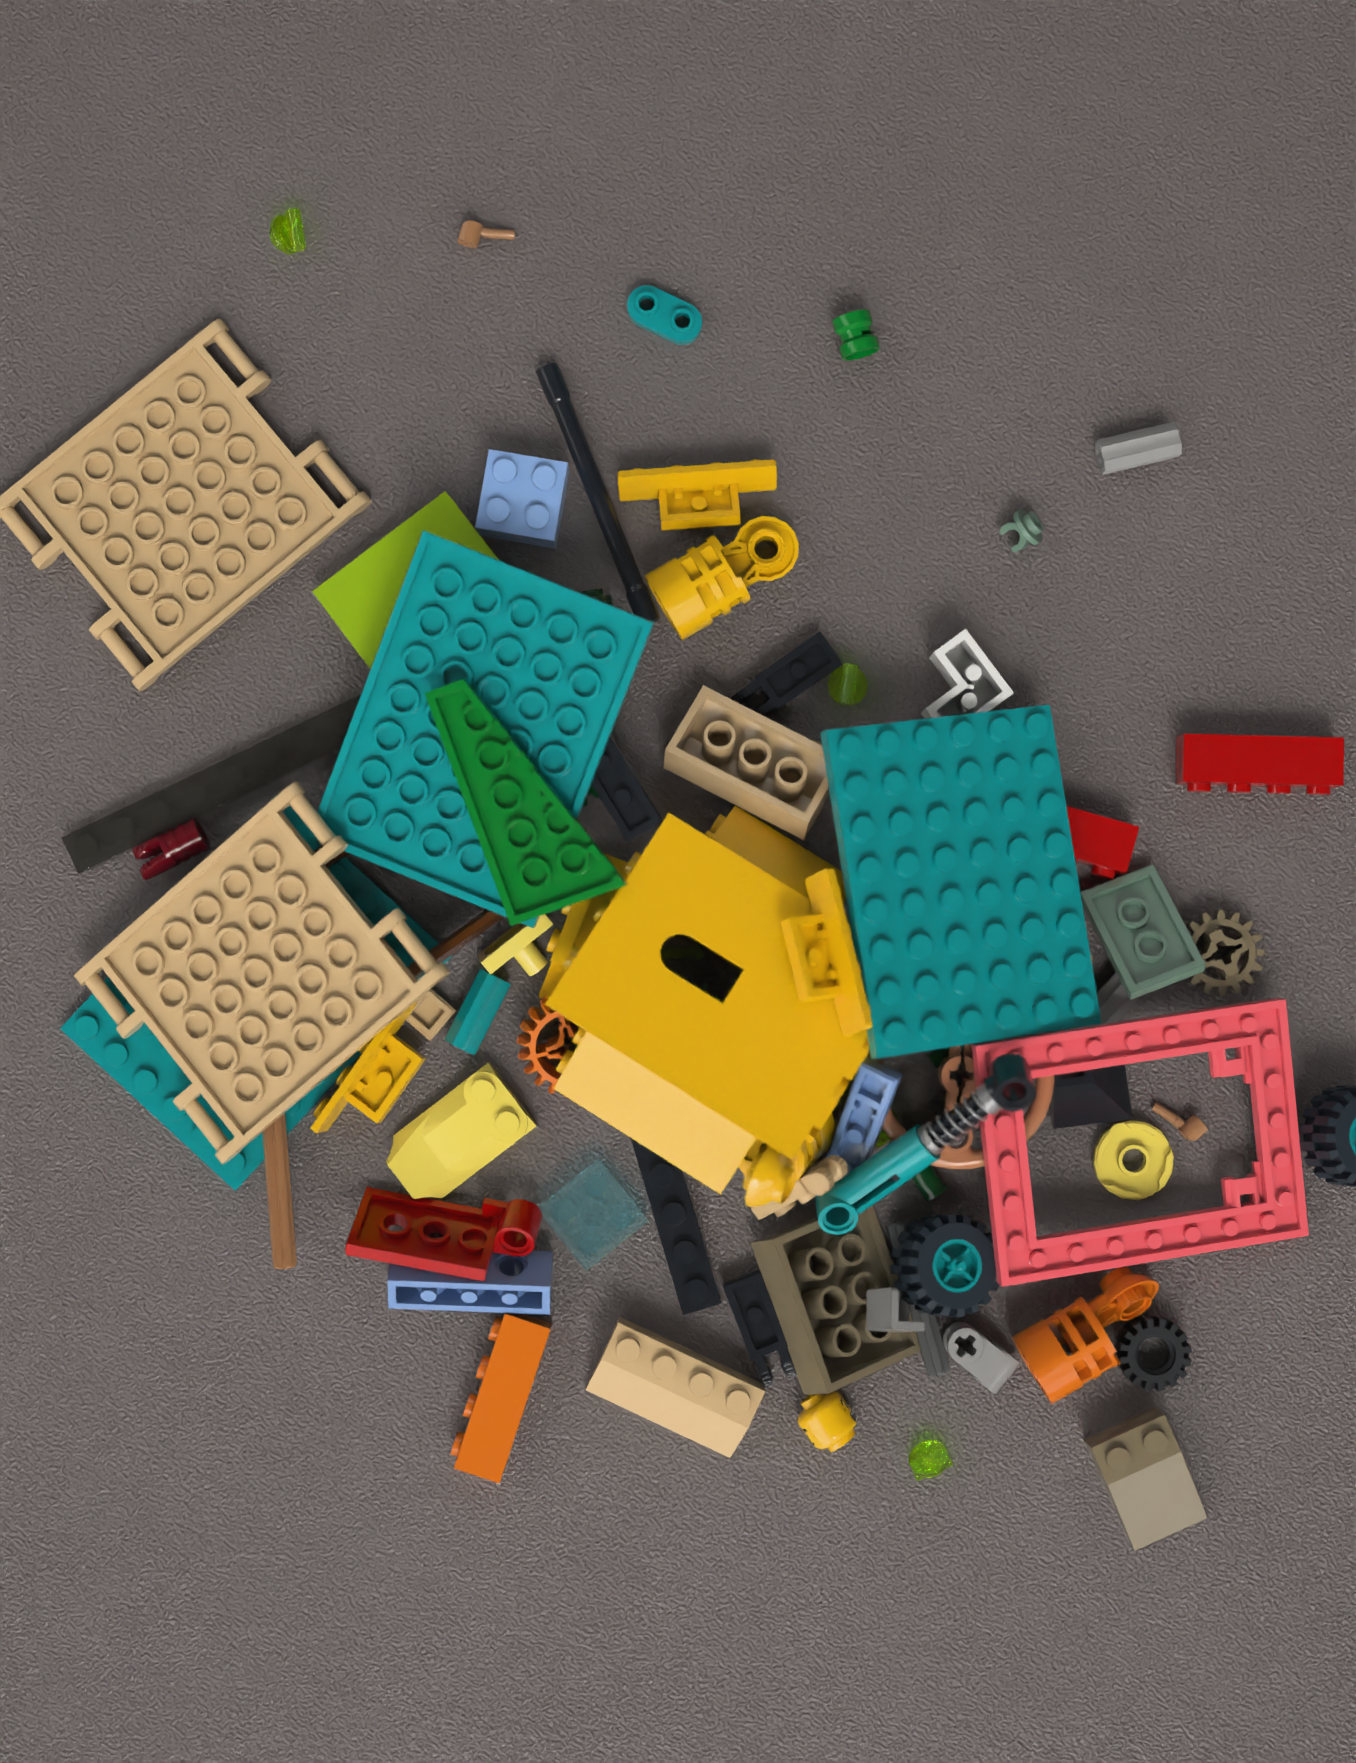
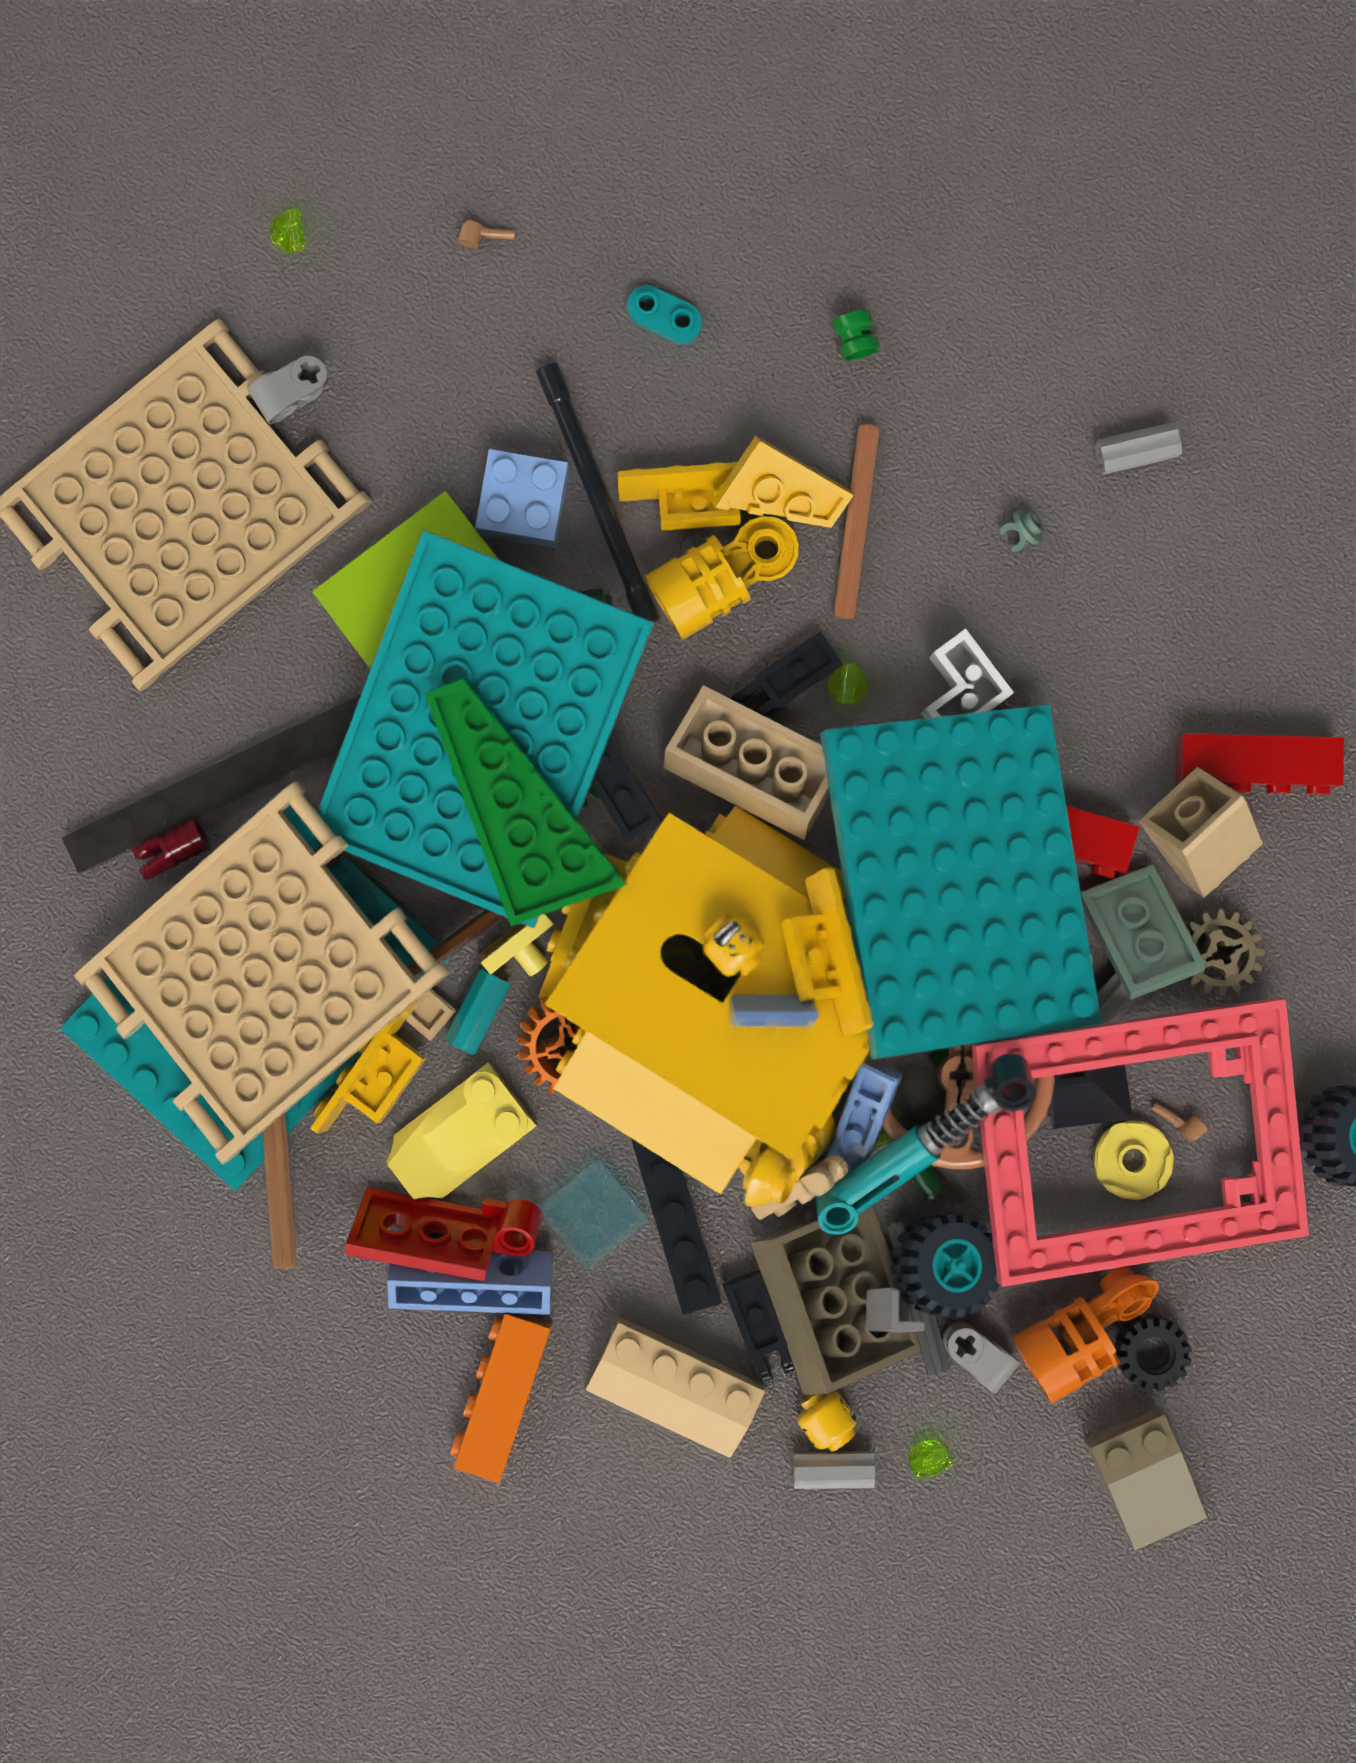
(282, 390): none -> light grey piece
(733, 945): none -> yellow head
(771, 1011): none -> slope
(782, 486): none -> yellow wing
(833, 1470): none -> light grey axle
(856, 522): none -> nougat axle
(1202, 830): none -> tan slope

